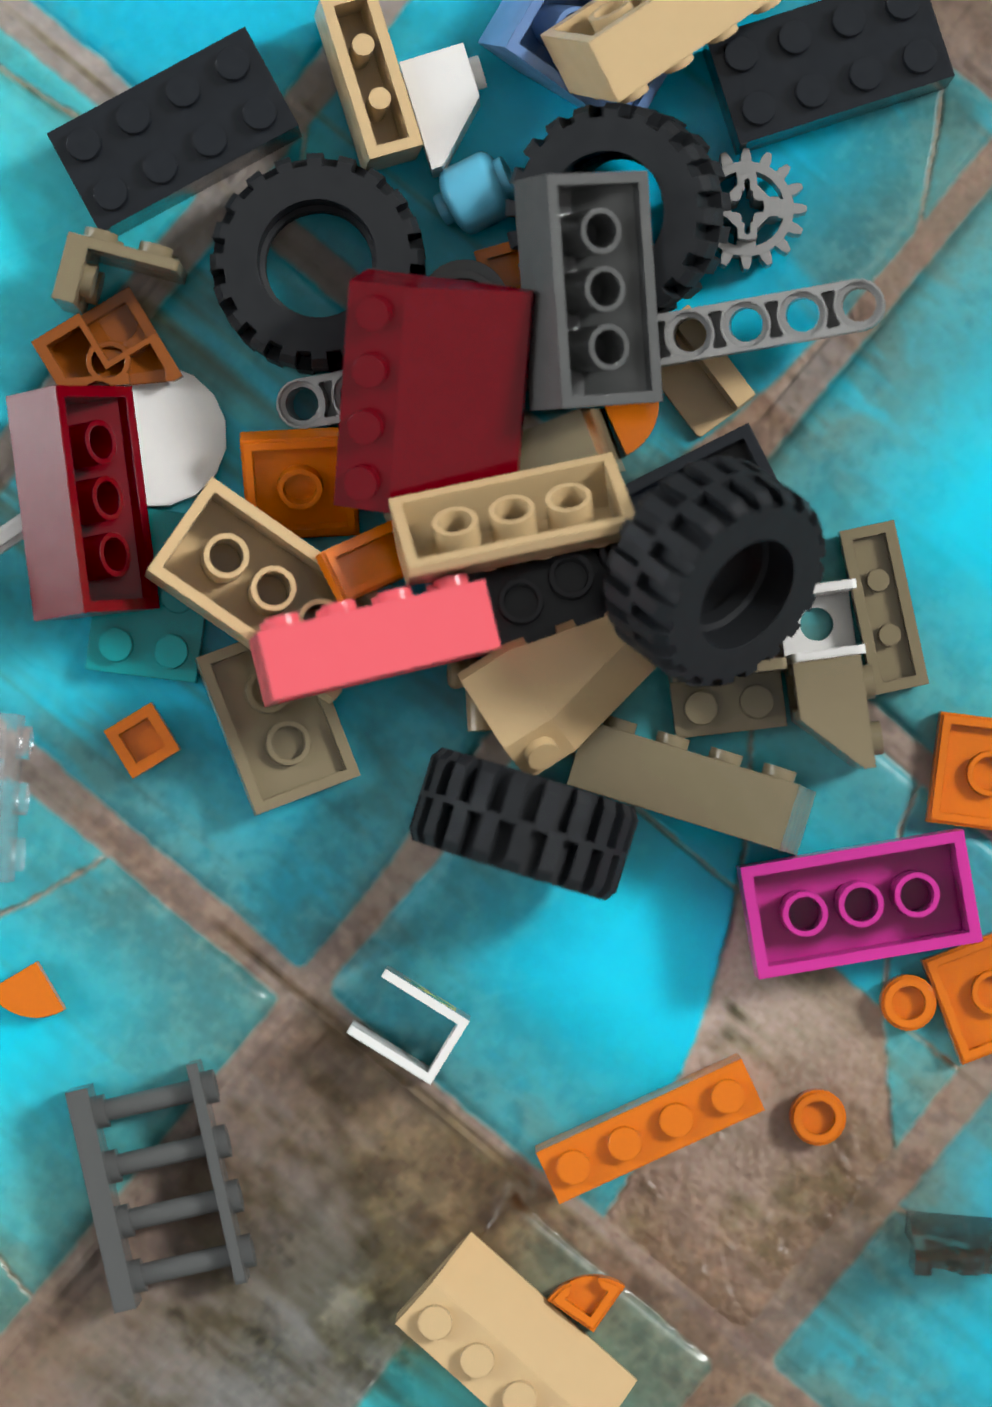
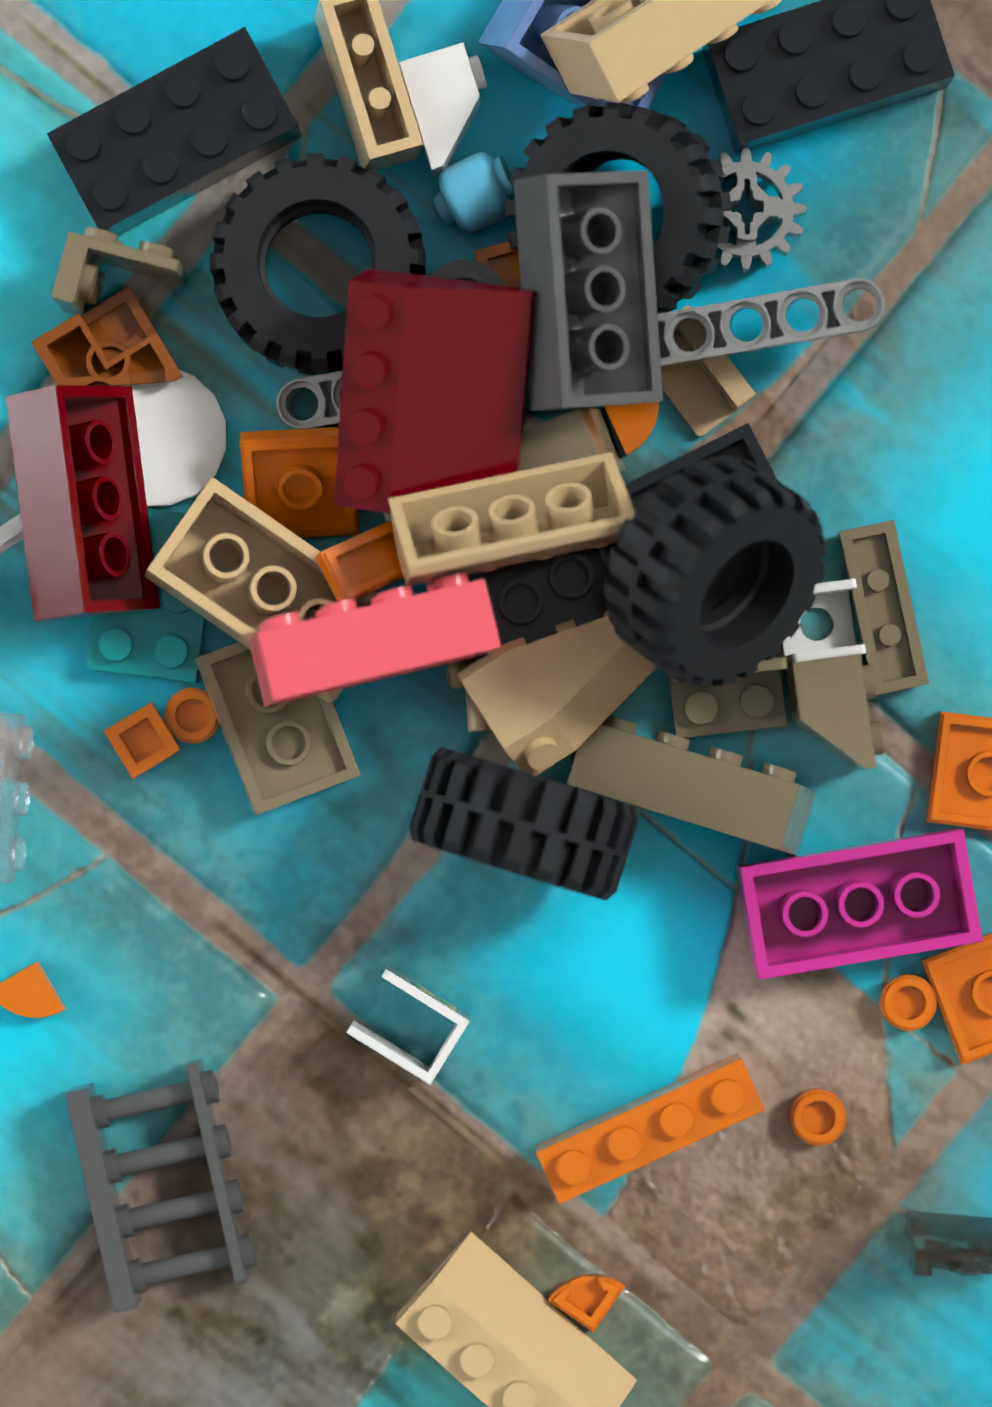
(191, 716): none -> orange tile

